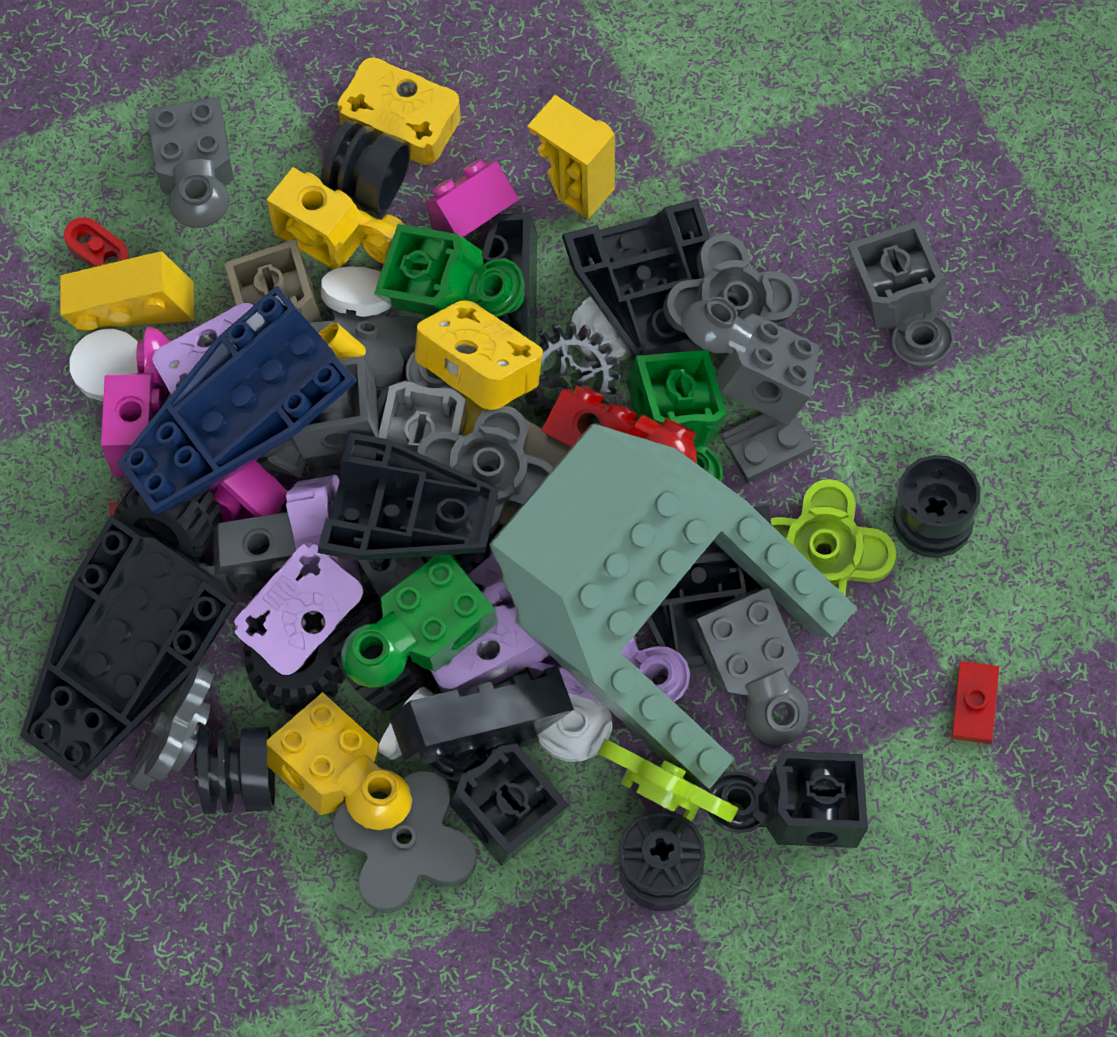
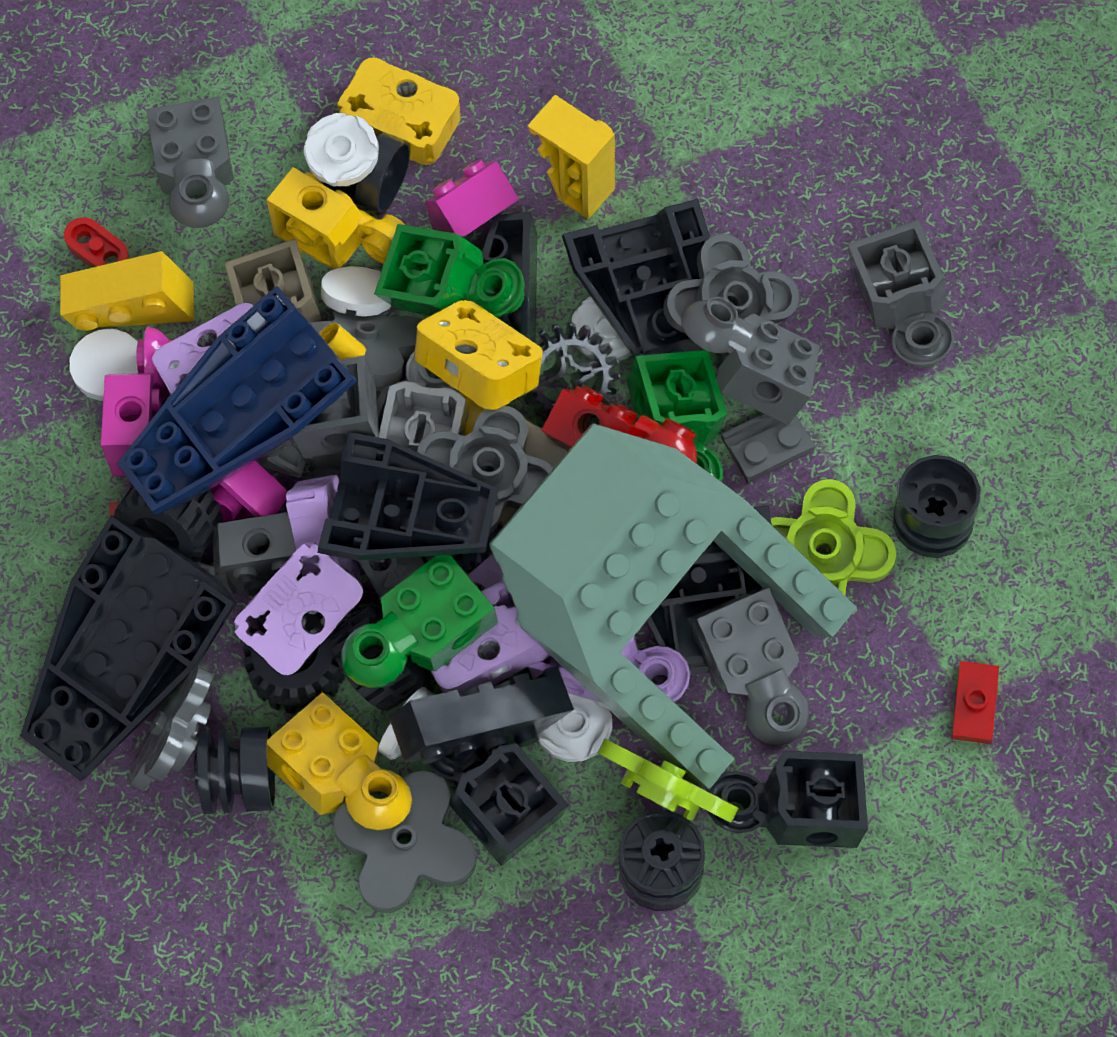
(341, 149): none -> white tile

